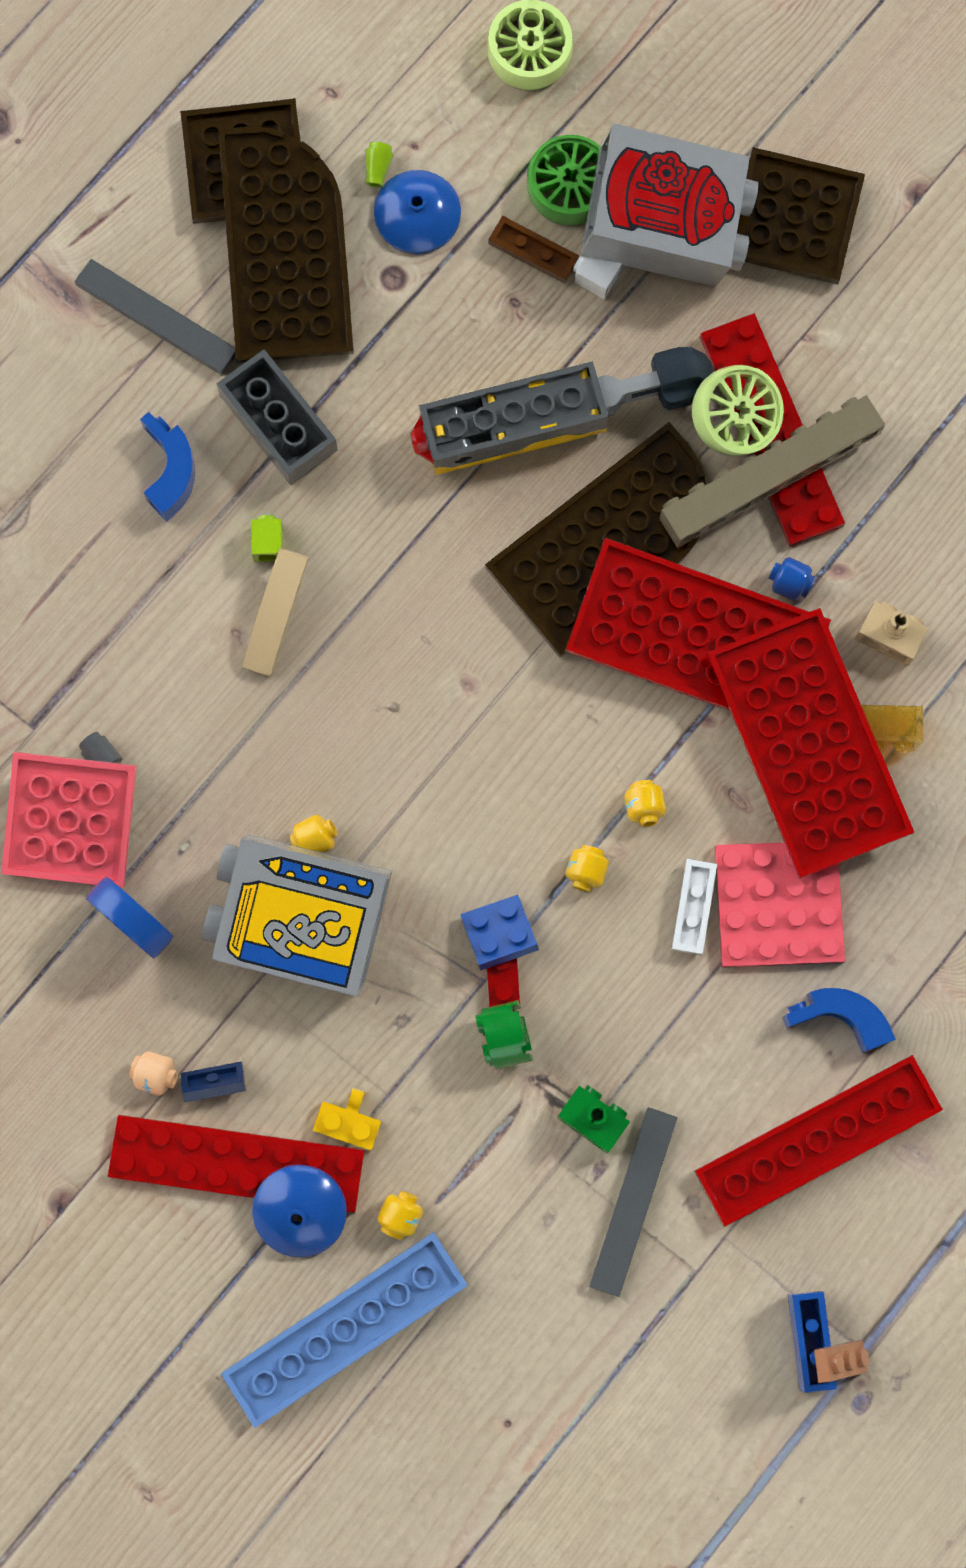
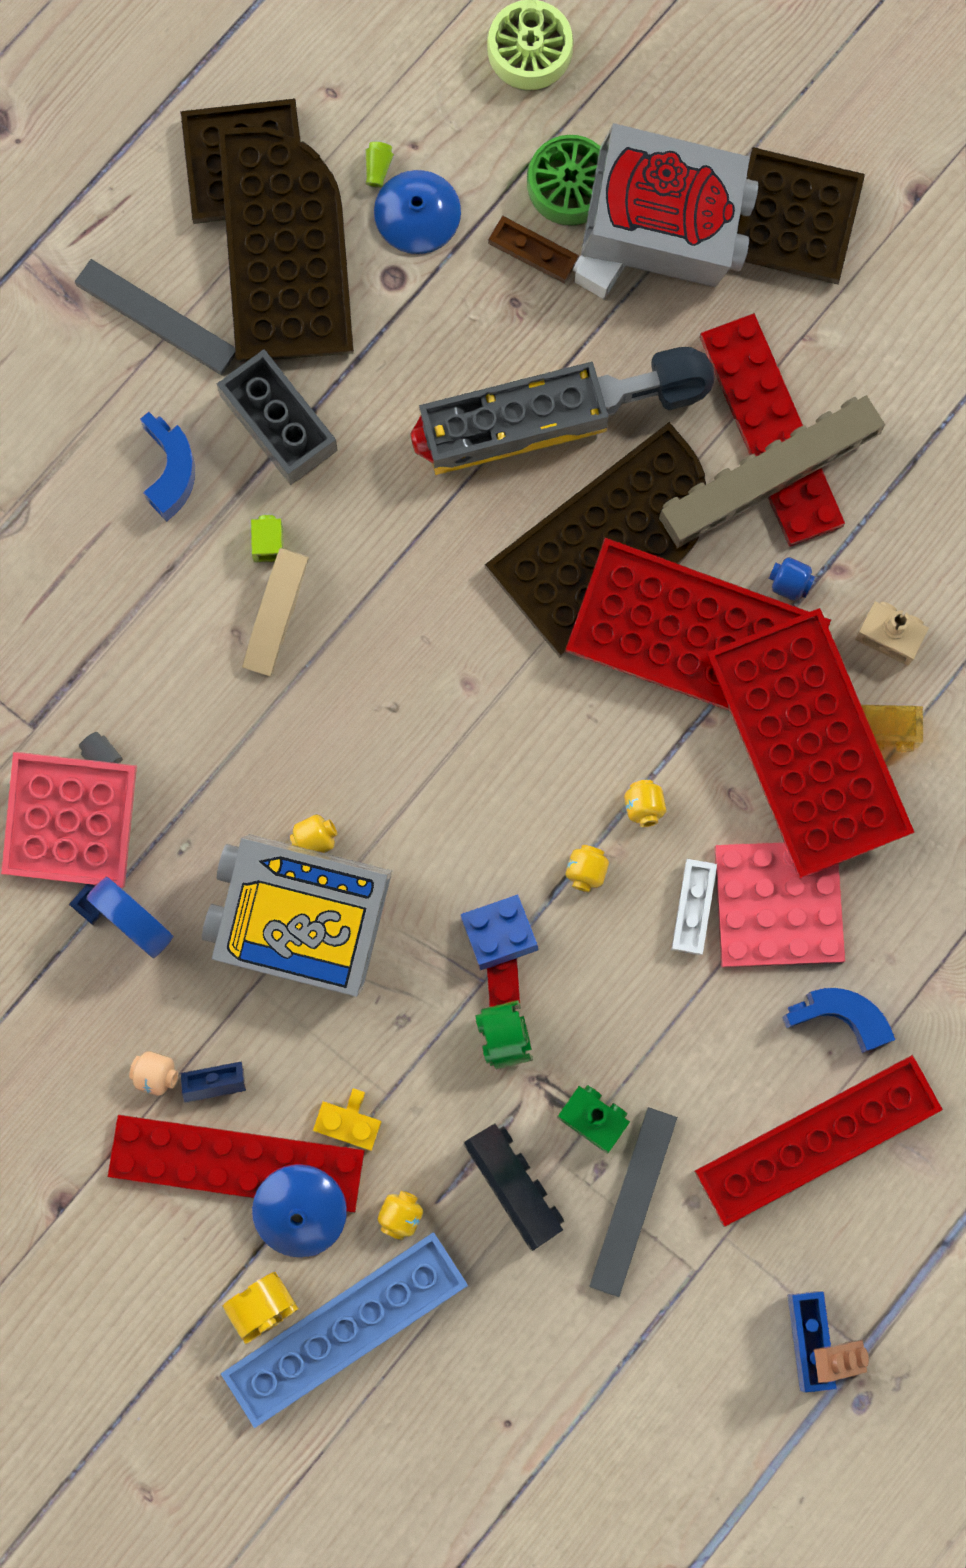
(84, 907): none -> dark blue tile
(260, 1307): none -> yellow brick
(513, 1186): none -> black slope
(719, 437): yellowish green piece -> none

